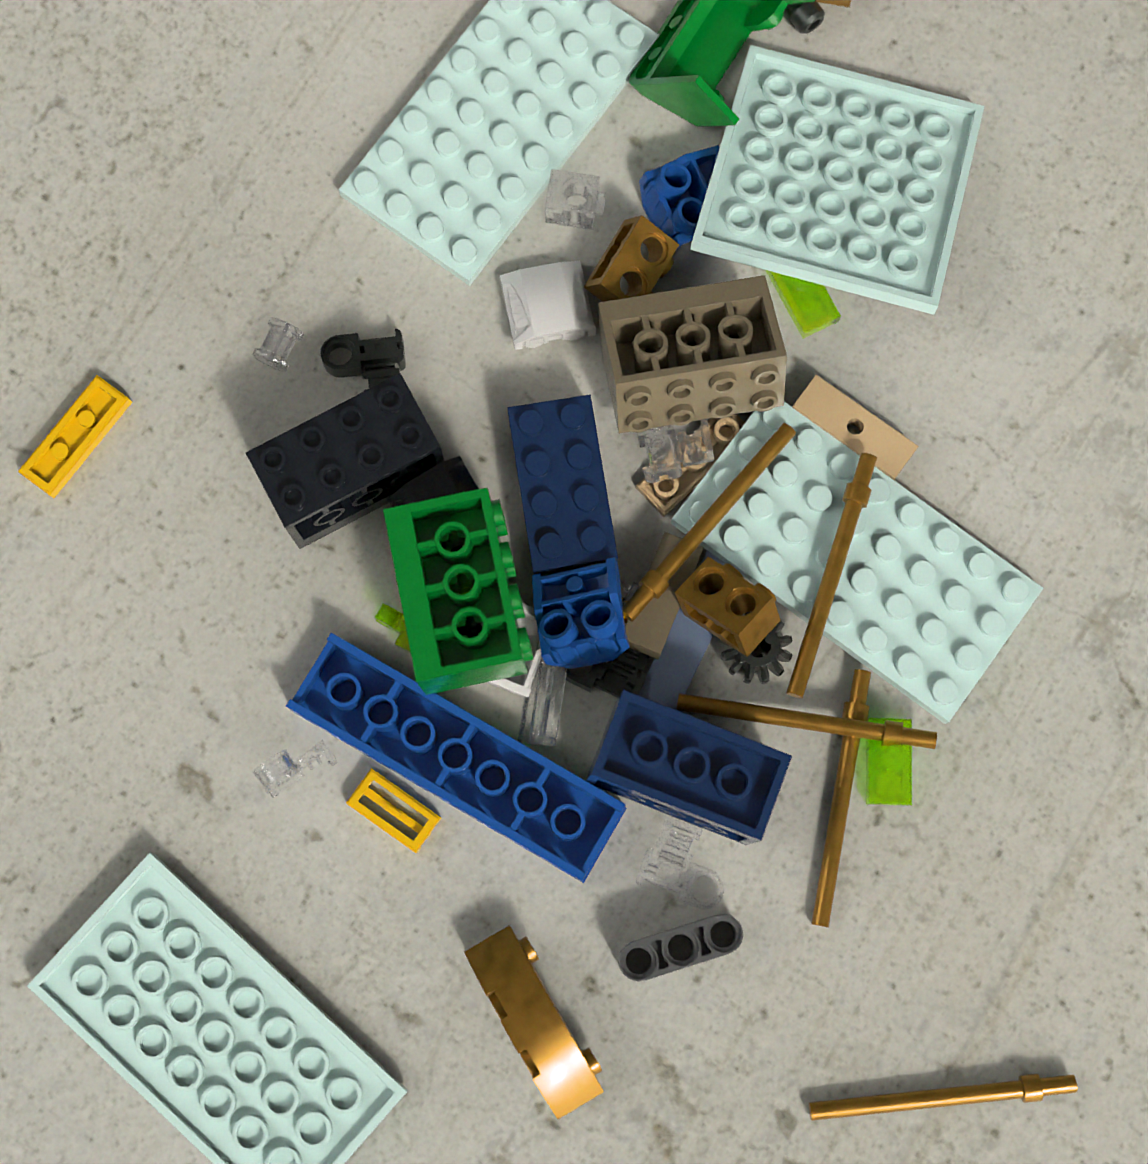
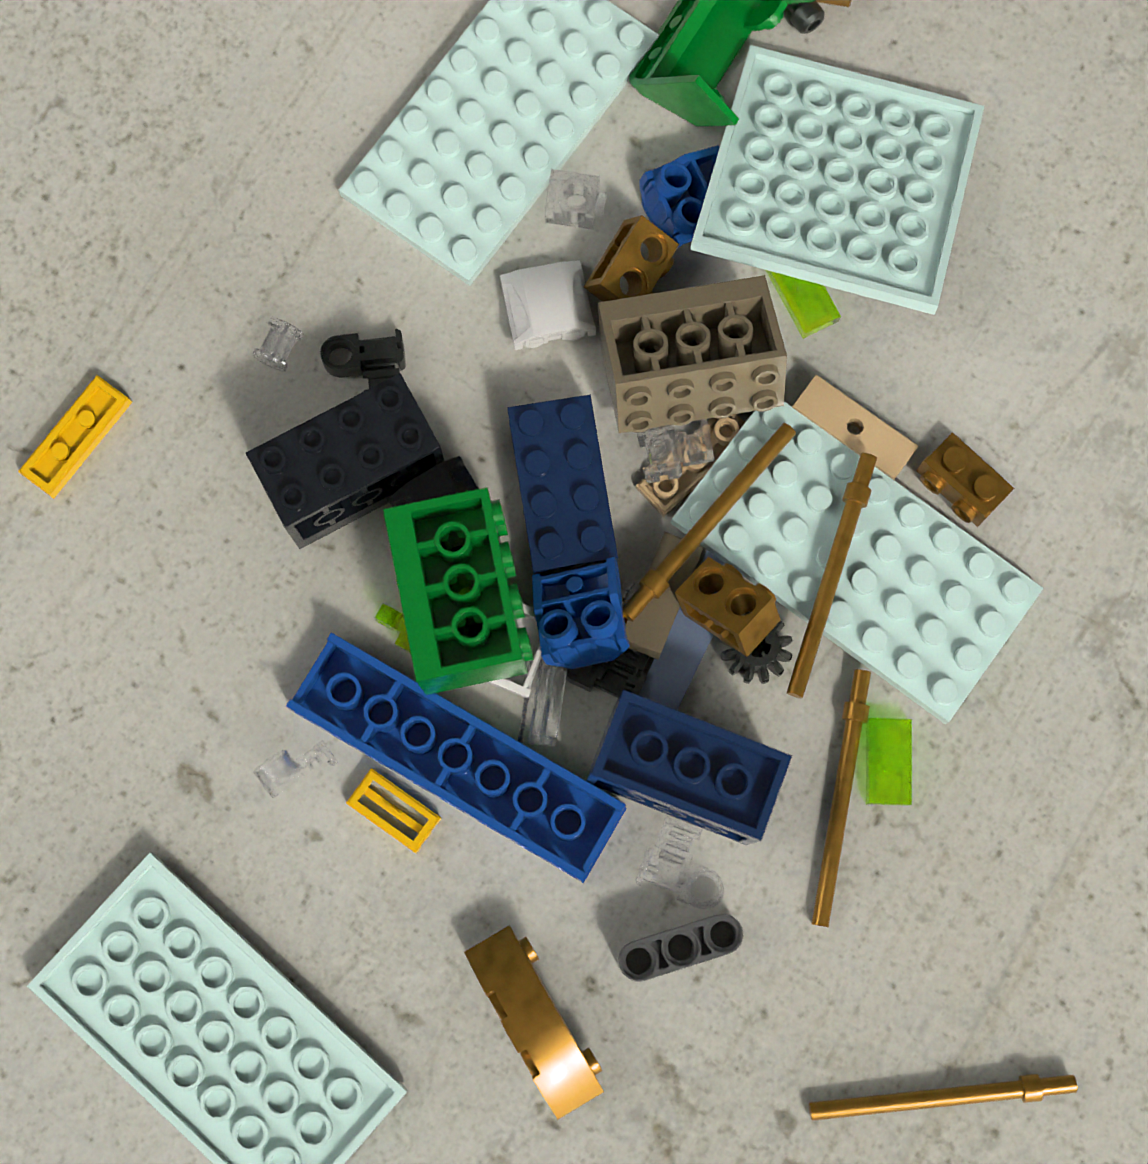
(888, 733): pearl gold bar -> none
(964, 480): none -> pearl gold bracket

